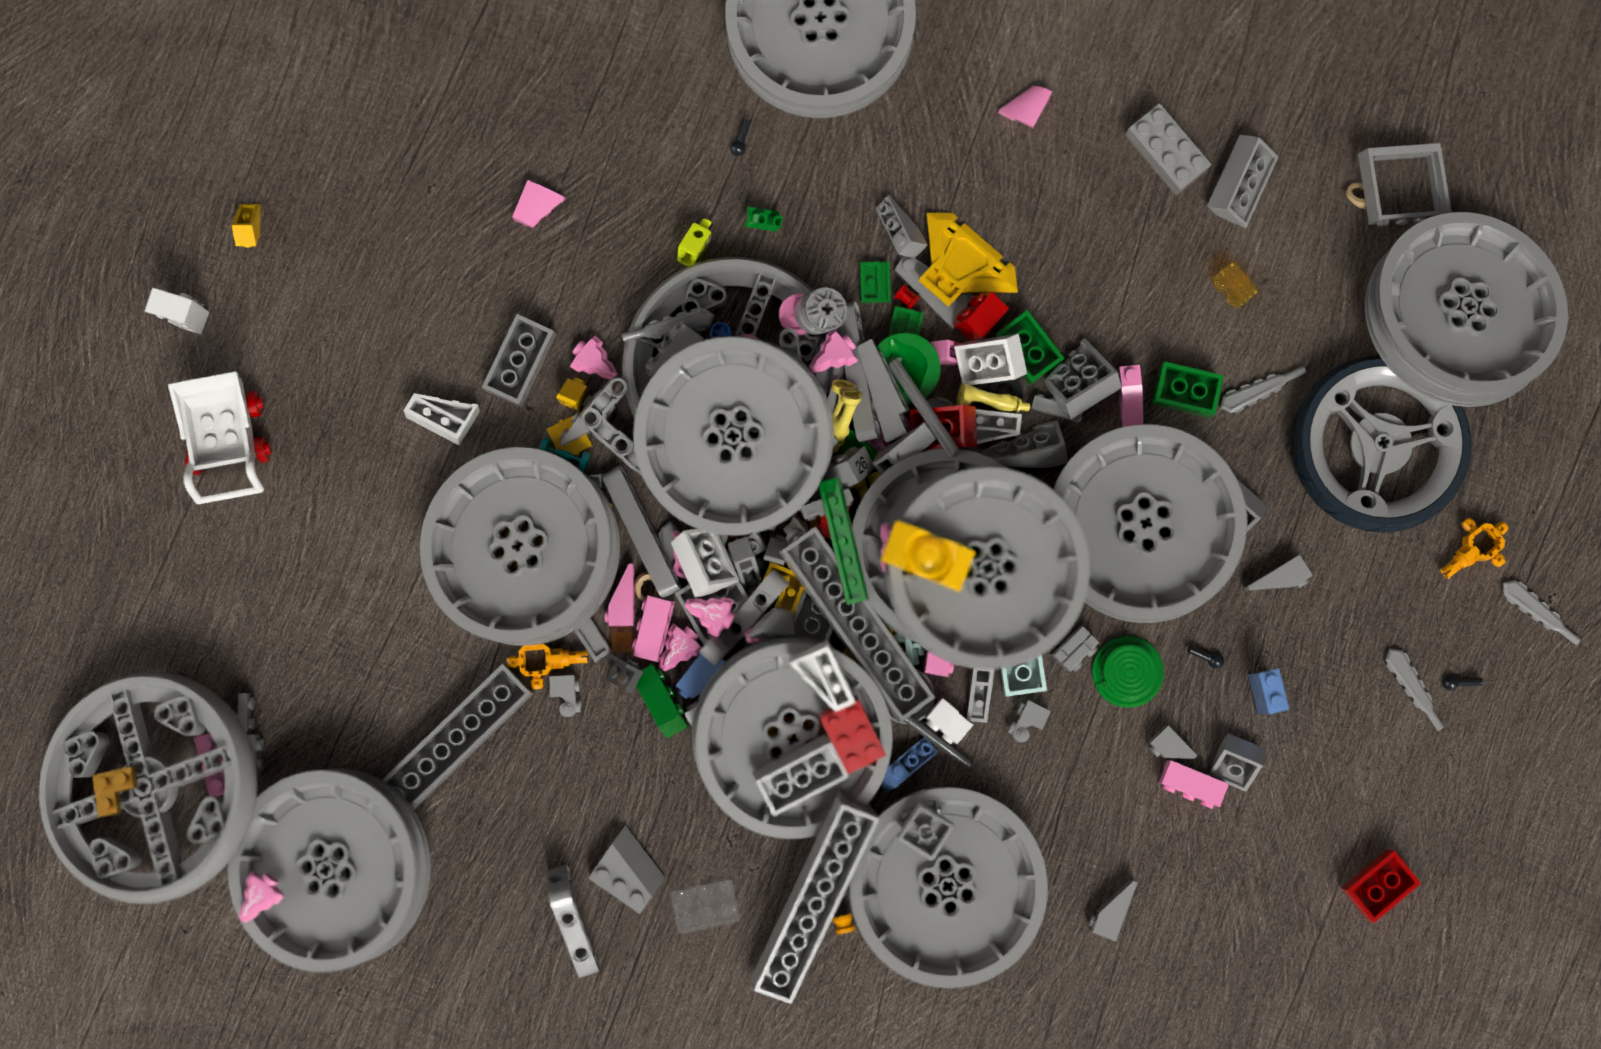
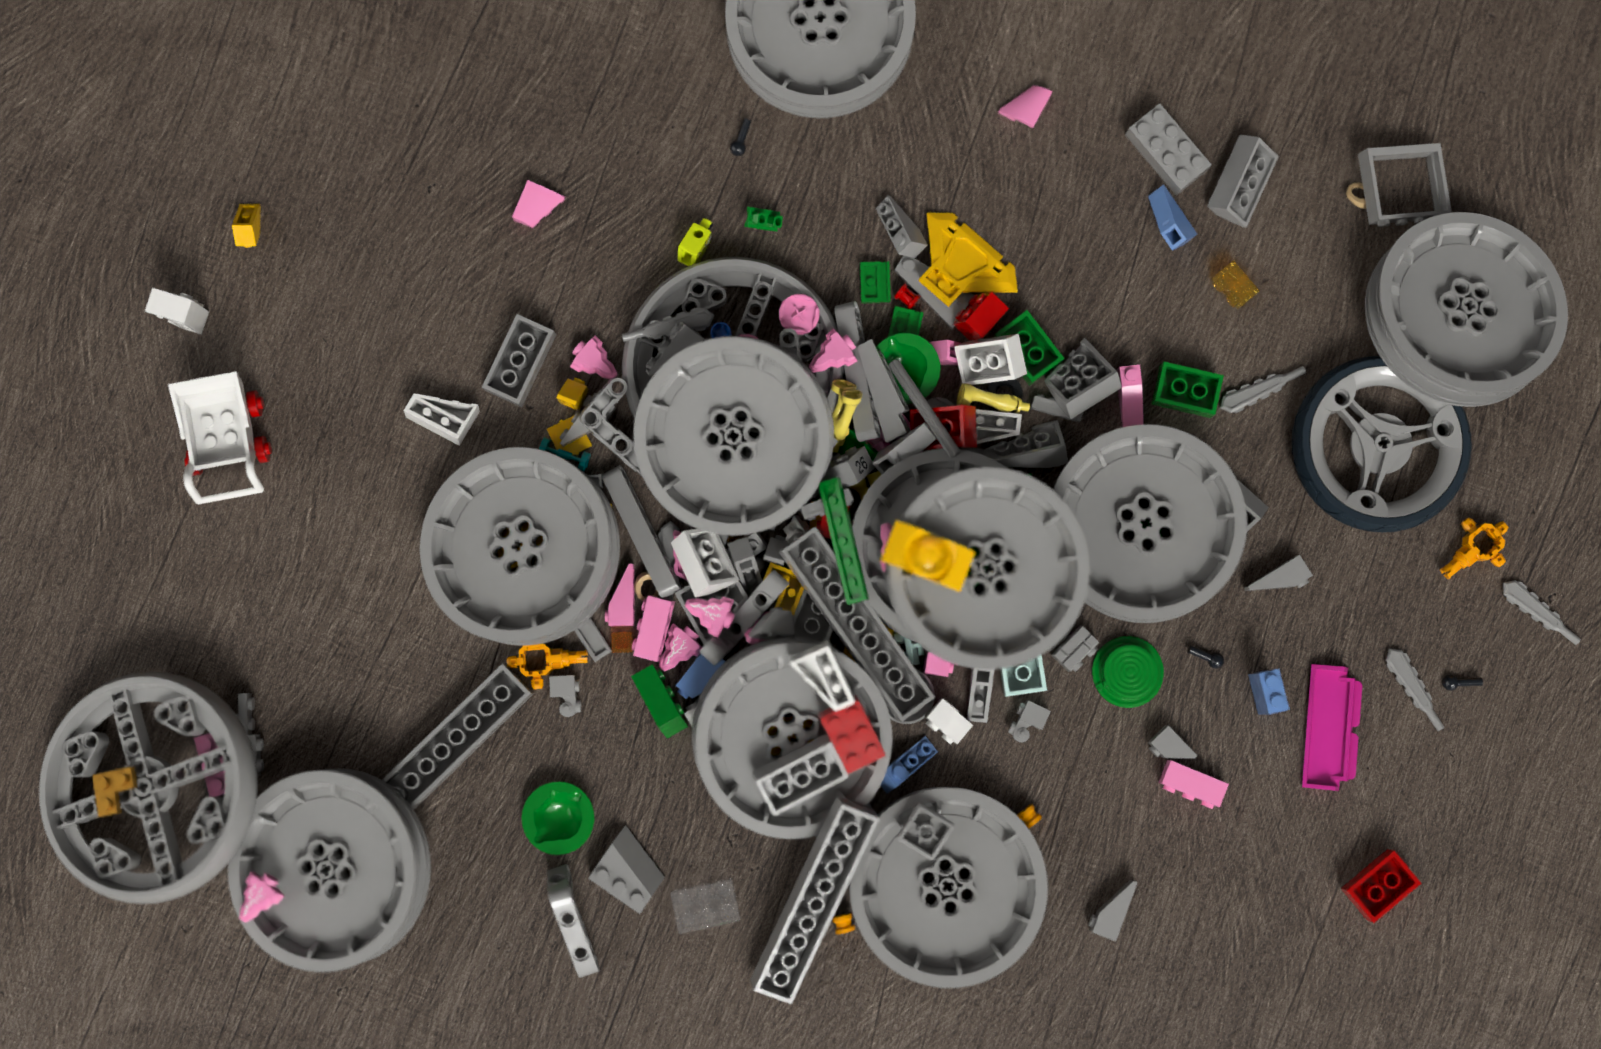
(558, 818): none -> green piece
(624, 673): dark grey bracket -> none
(810, 314): light grey wheel -> none
(938, 741): dark grey bar -> none
(1029, 816): none -> light orange wheel
(1170, 219): none -> medium blue slope
(1237, 762): light grey slope -> none
(1332, 714): none -> dark pink slope

